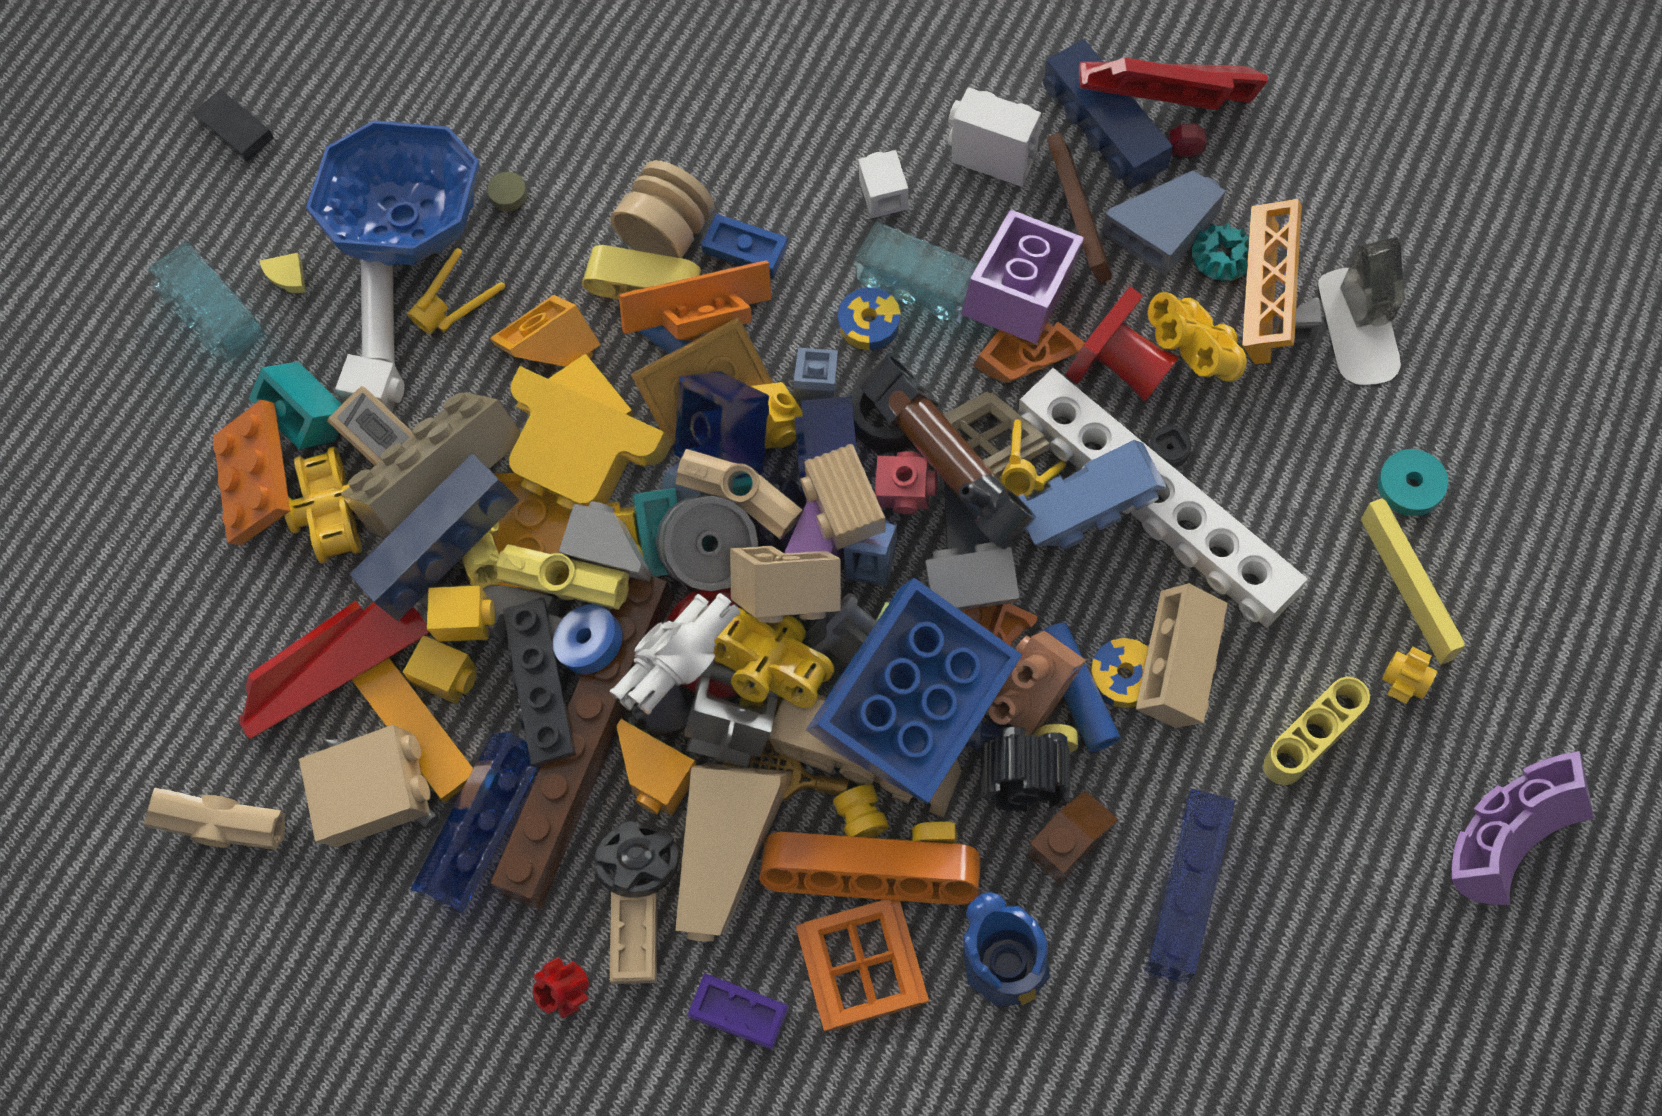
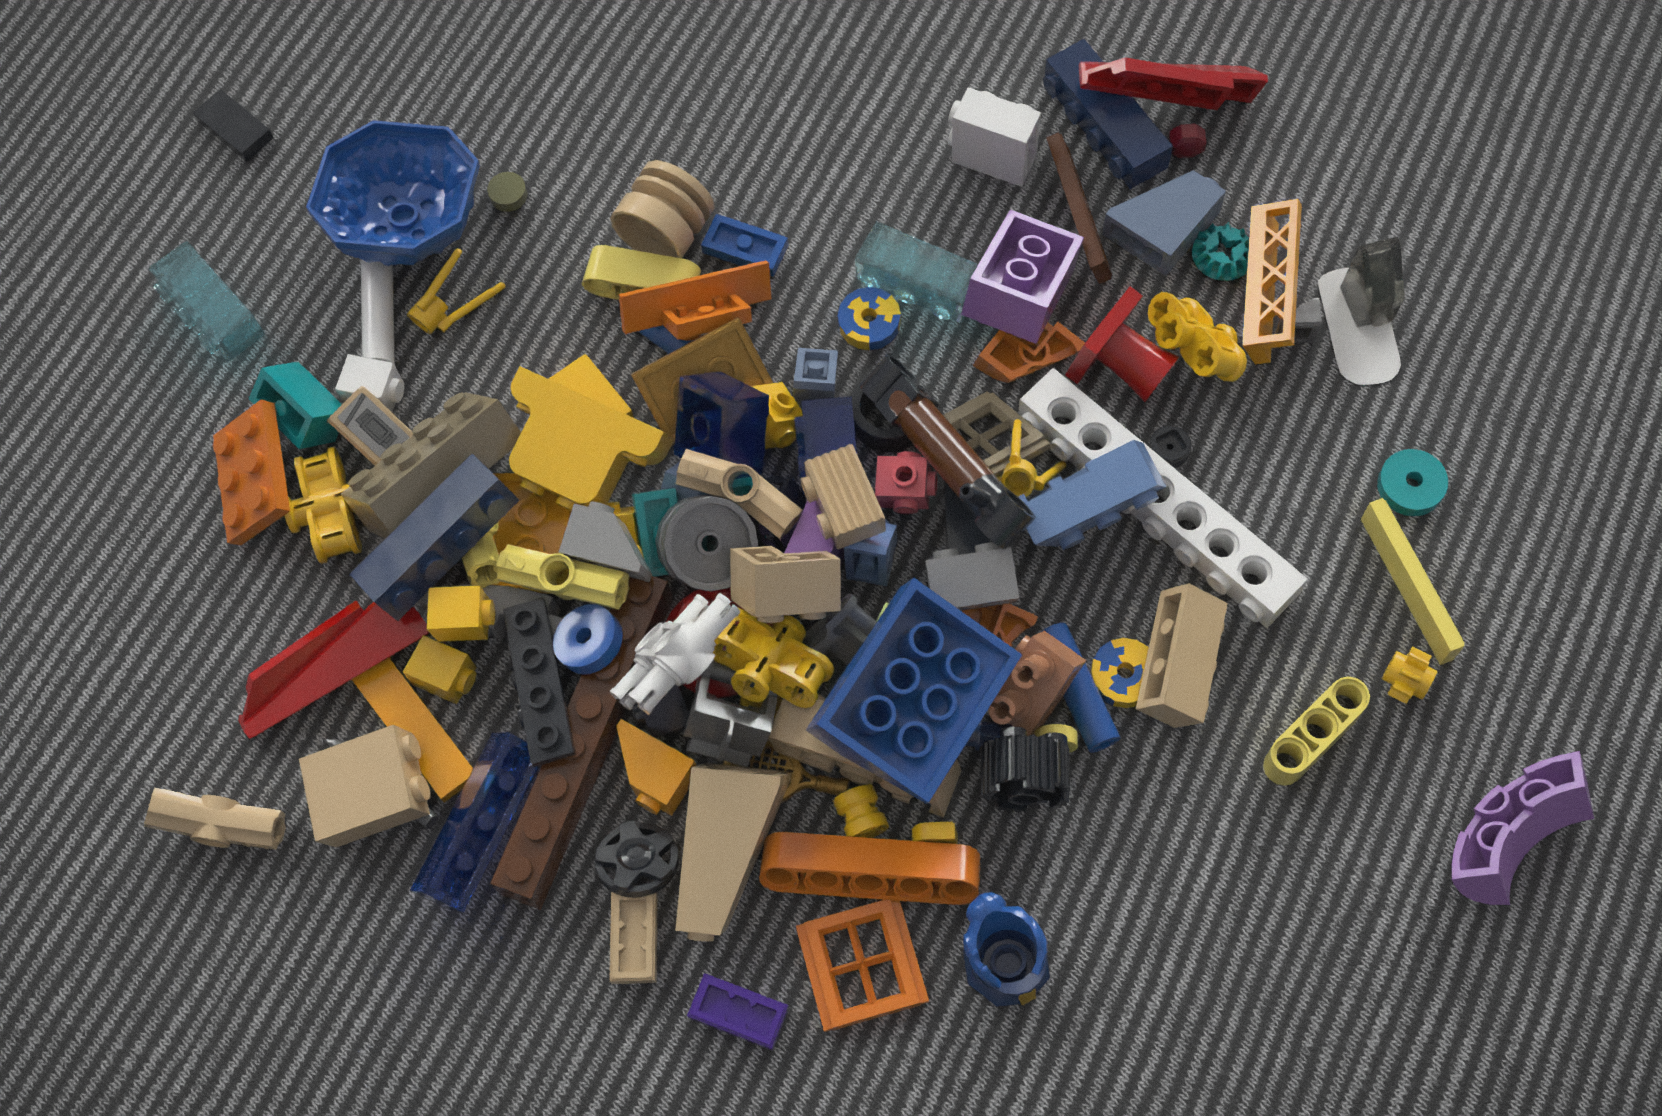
(285, 272): light yellow tile -> none
(549, 334): light orange slope -> none
(560, 987): red gear -> none
(883, 183): white brick -> none
(1071, 836): reddish brown slope -> none
(1189, 886): clear blue brick -> none

